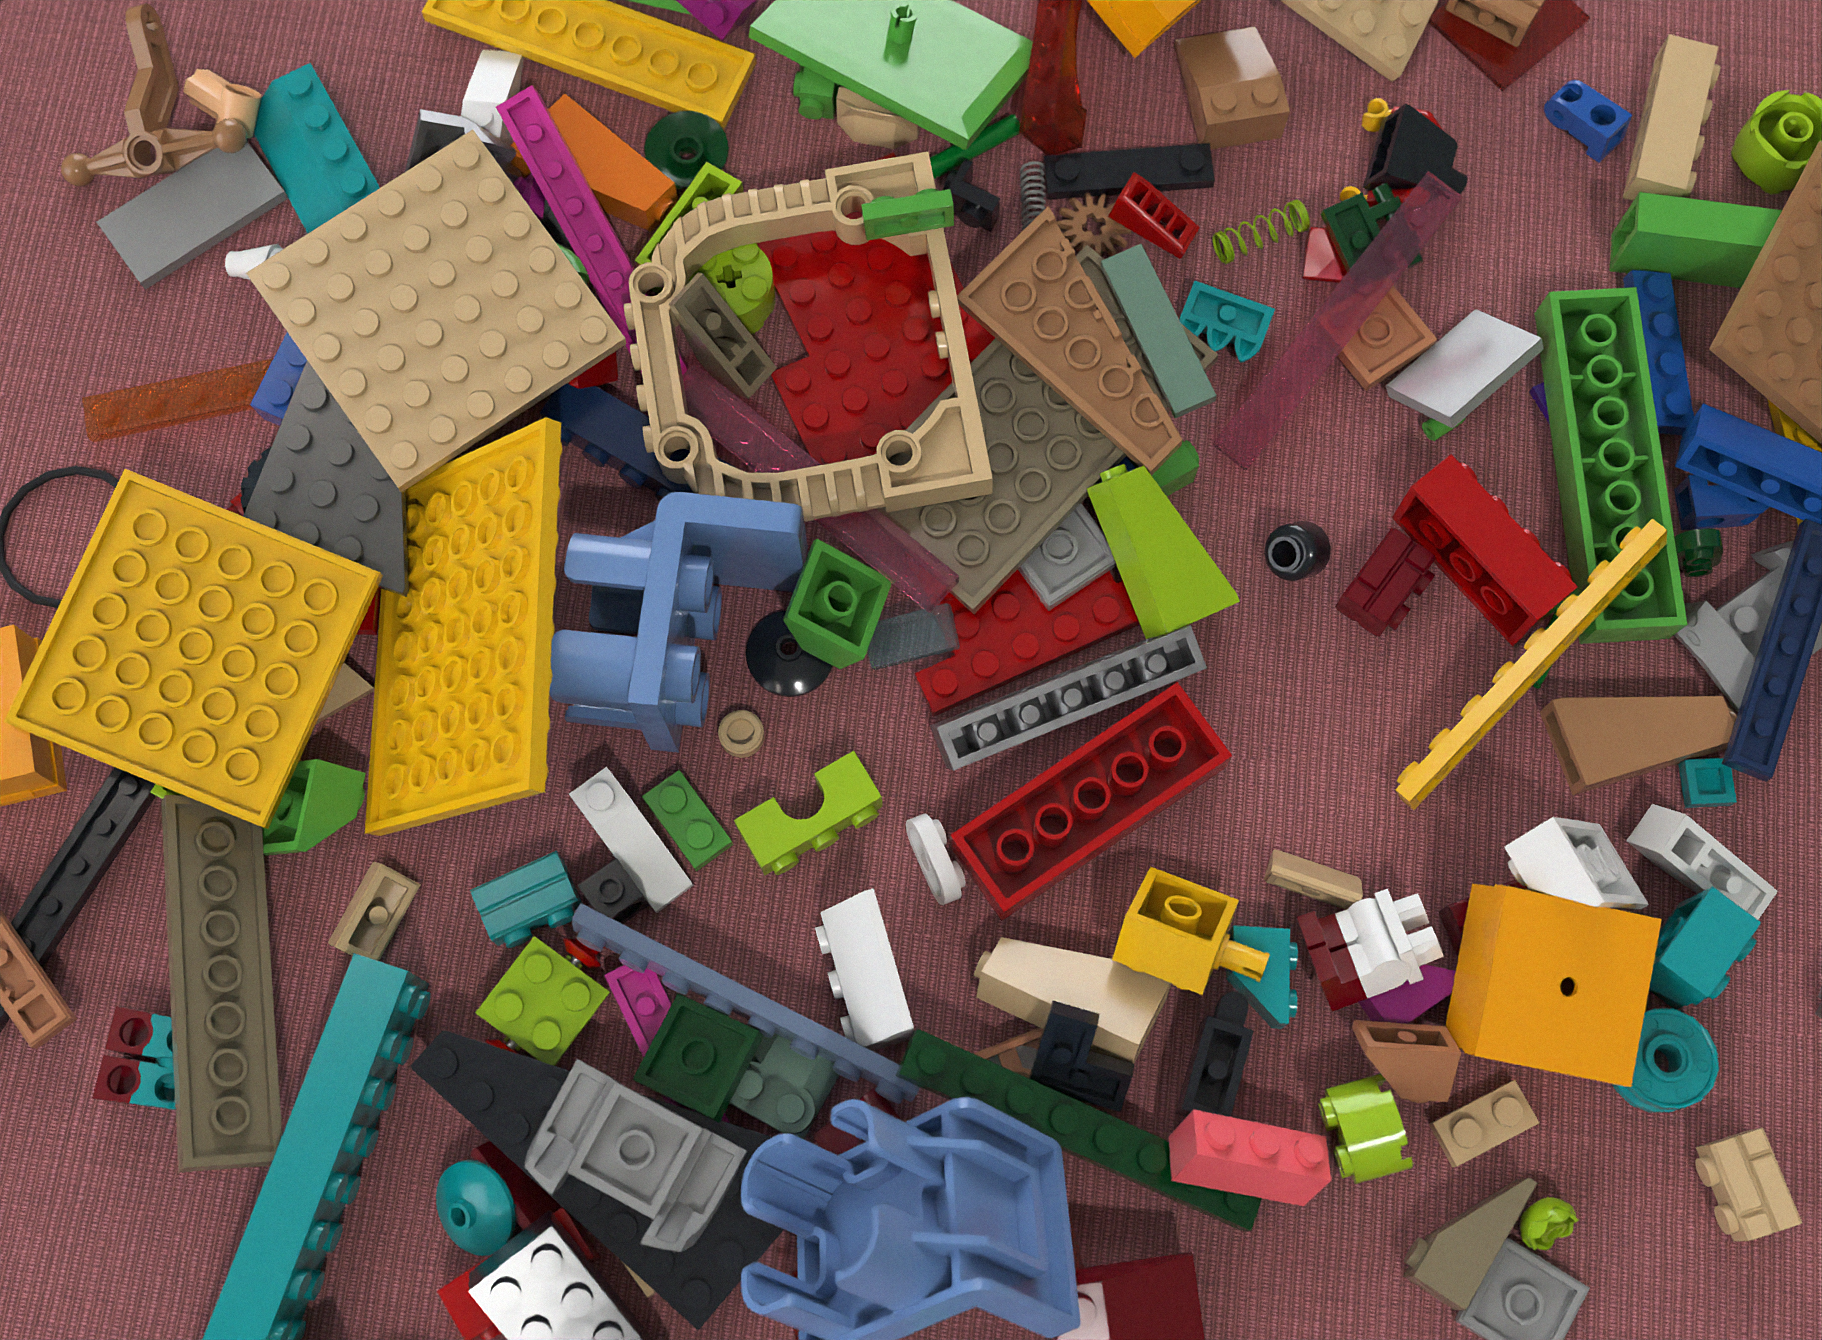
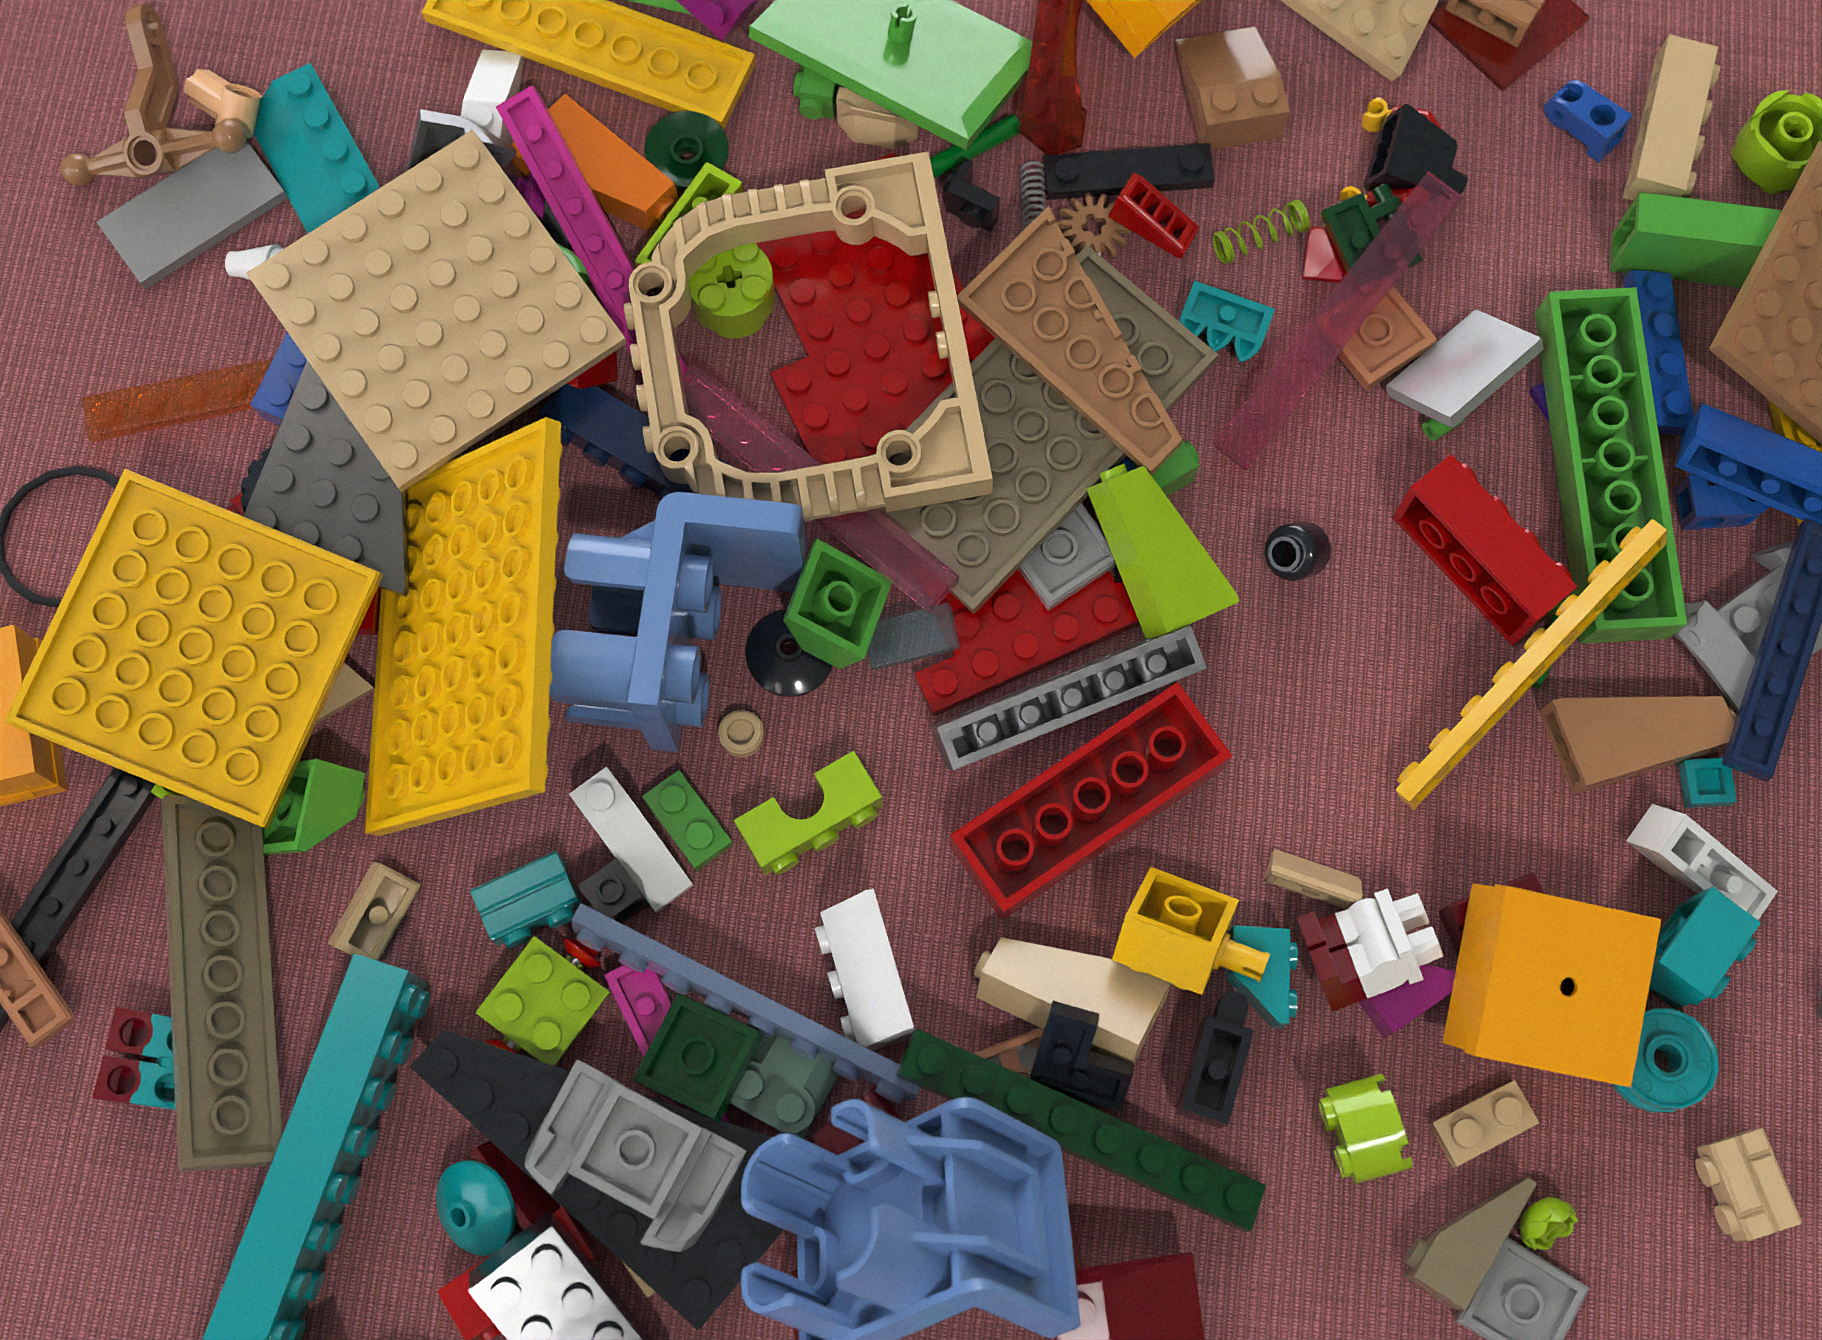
(720, 338): dark tan slope -> none
(908, 214): bright green plate -> none
(928, 843): white plate -> none
(1158, 331): sand green tile -> none
(1249, 1158): coral brick -> none
(1386, 582): dark red brick -> none
(1411, 1057): nougat slope -> none
(1574, 863): white slope -> none
(1699, 551): dark green plate -> none

